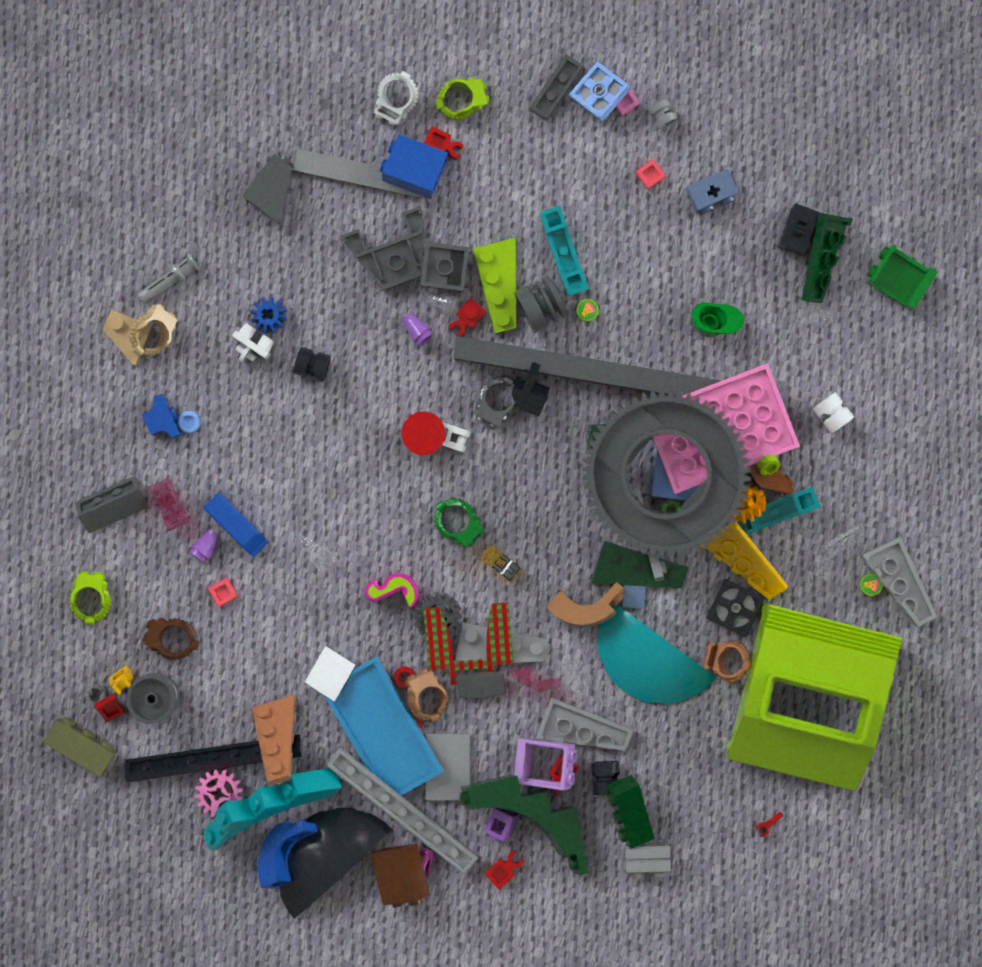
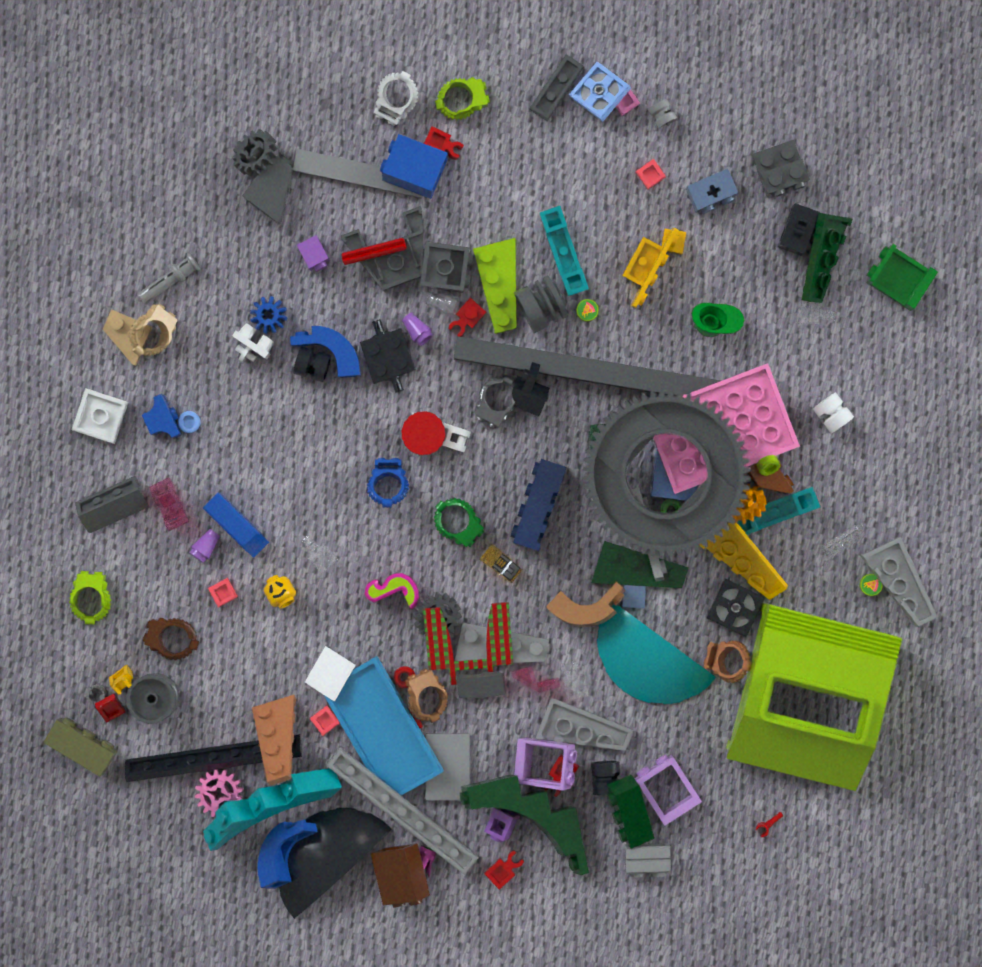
(100, 416): none -> white plate
(255, 152): none -> dark grey gear
(279, 591): none -> yellow head
(313, 254): none -> medium lavender brick
(325, 720): none -> coral tile
(345, 354): none -> blue arch
(373, 251): none -> red axle
(381, 472): none -> blue piece
(387, 356): none -> black plate
(539, 504): none -> dark blue wedge
(645, 263): none -> yellow bracket
(679, 246): none -> yellow tile
(679, 808): none -> lavender window
(780, 169): none -> dark grey plate

